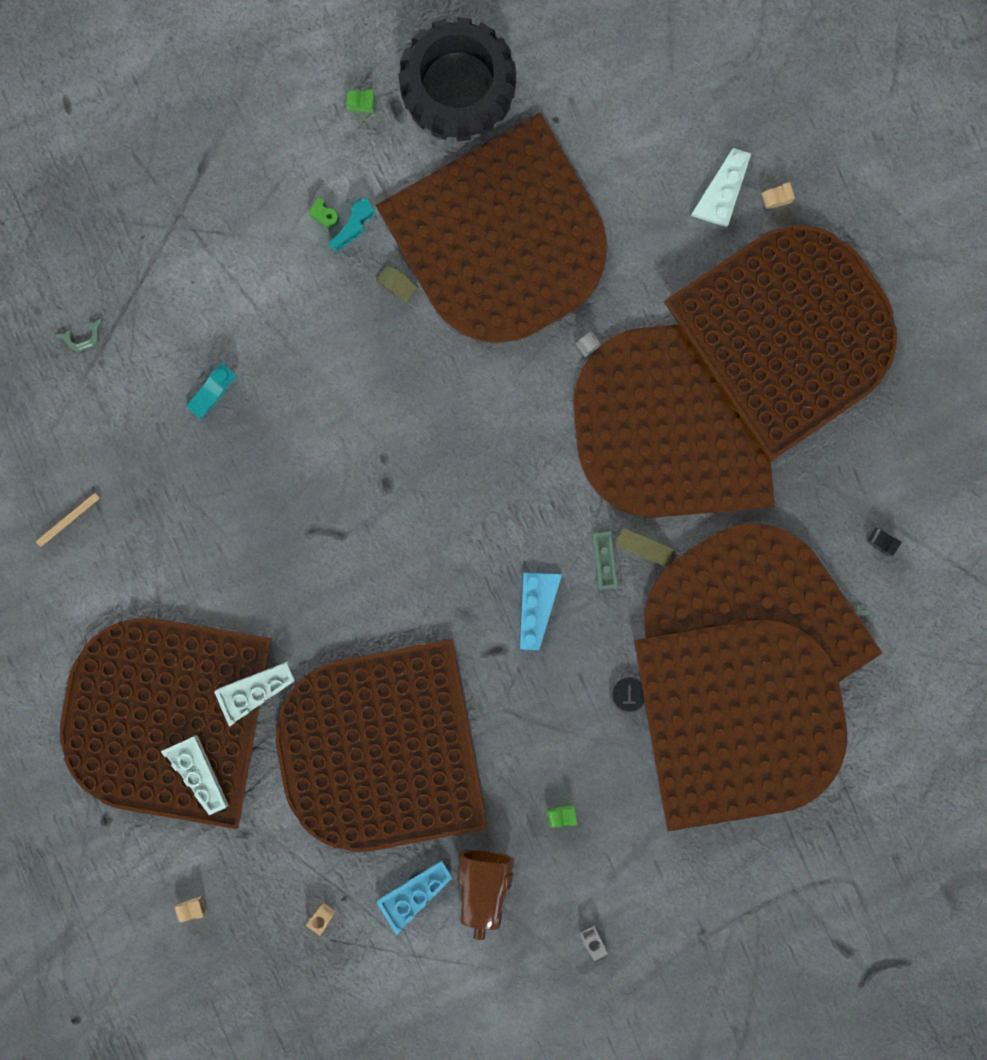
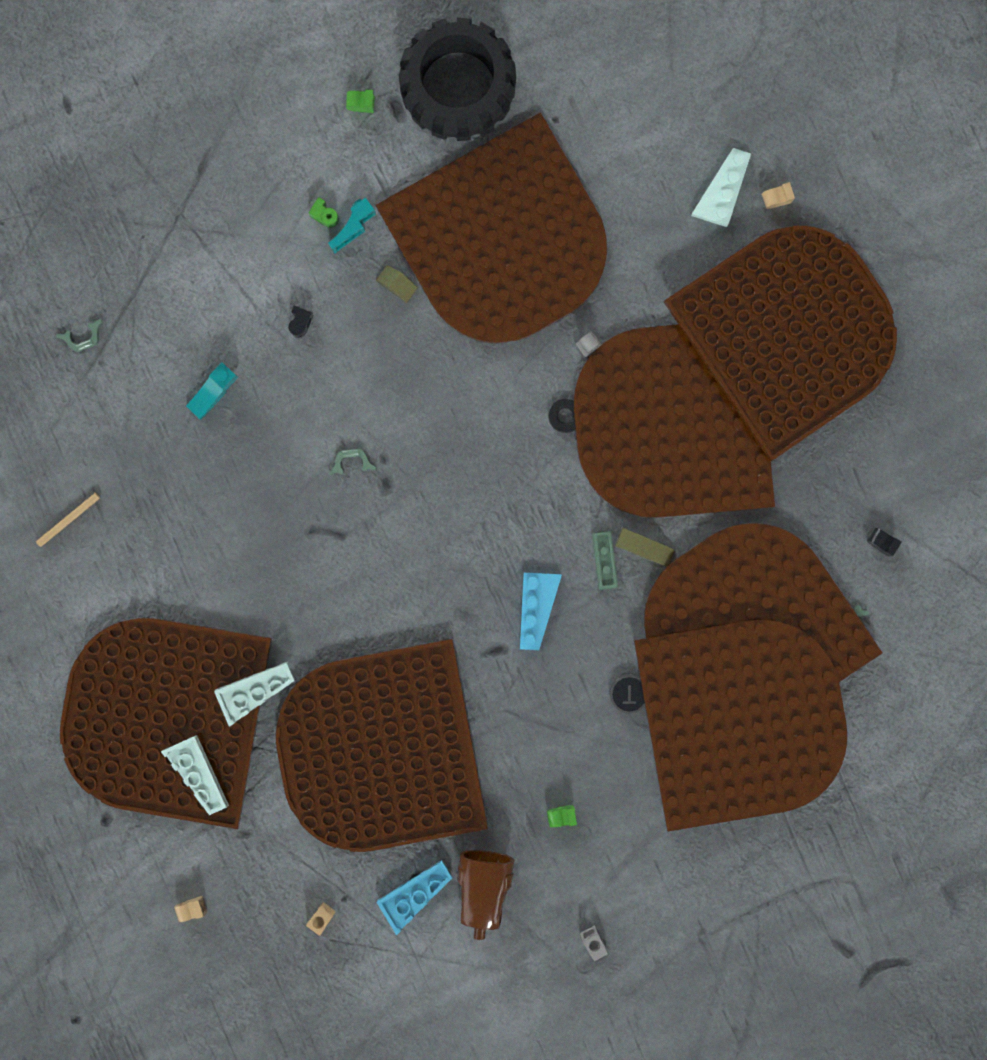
(299, 325): none -> black leg
(351, 453): none -> sand green helmet
(553, 416): none -> black tyre

